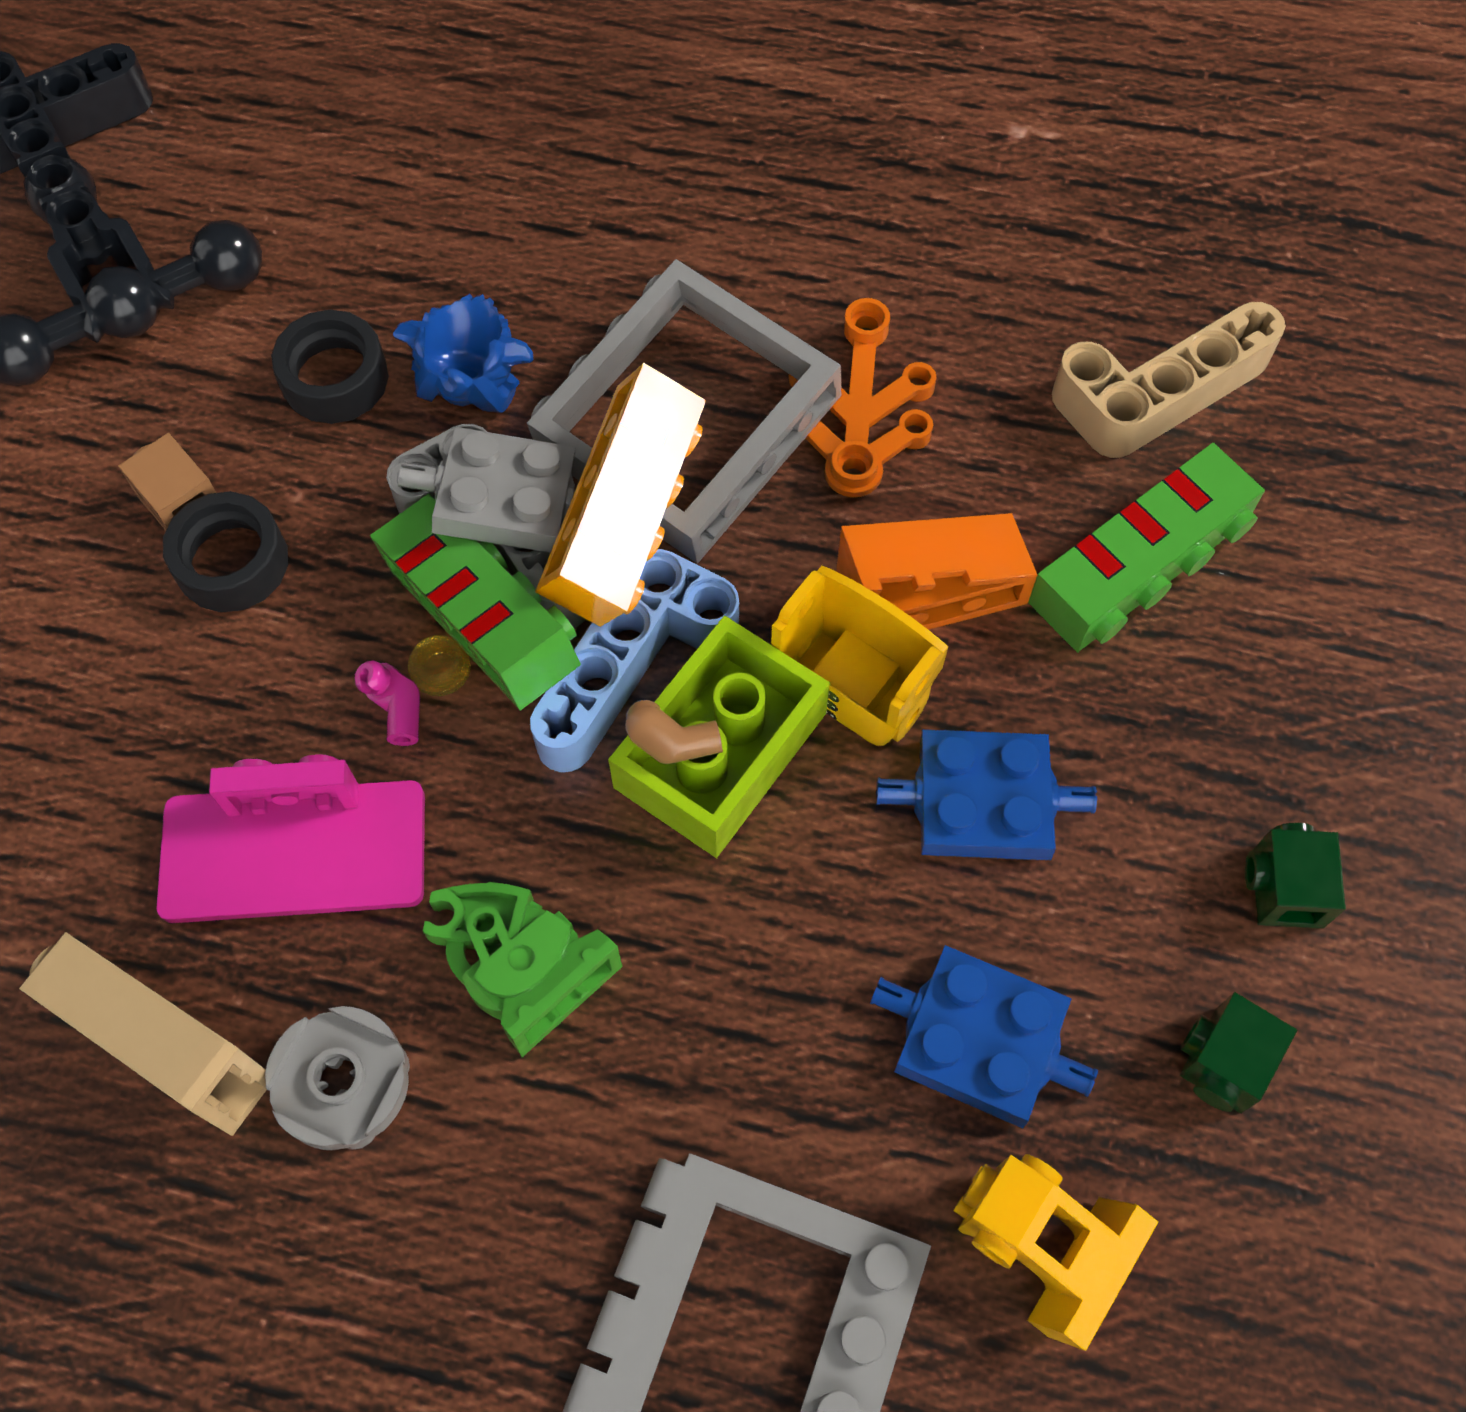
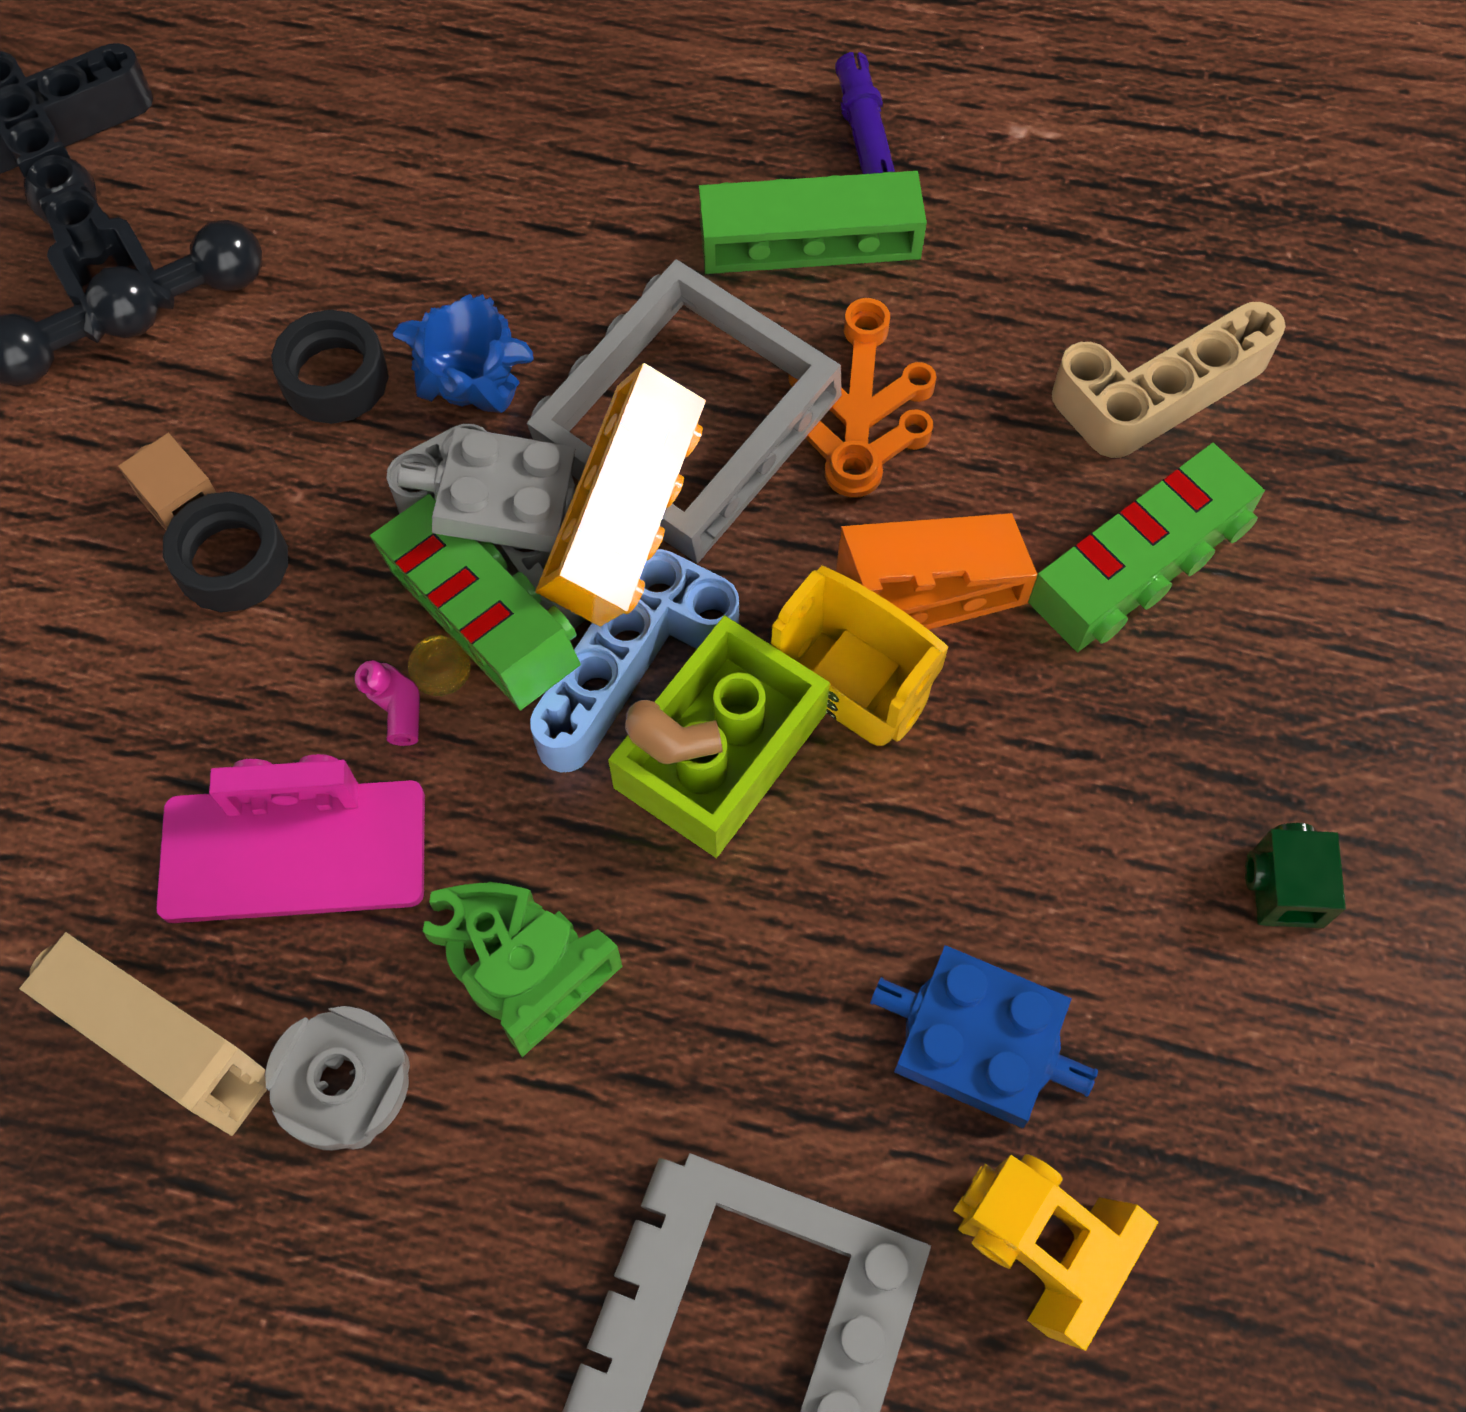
(812, 222): none -> bright green brick
(862, 110): none -> dark purple pin
(986, 795): blue plate -> none
(1235, 1053): dark green brick -> none

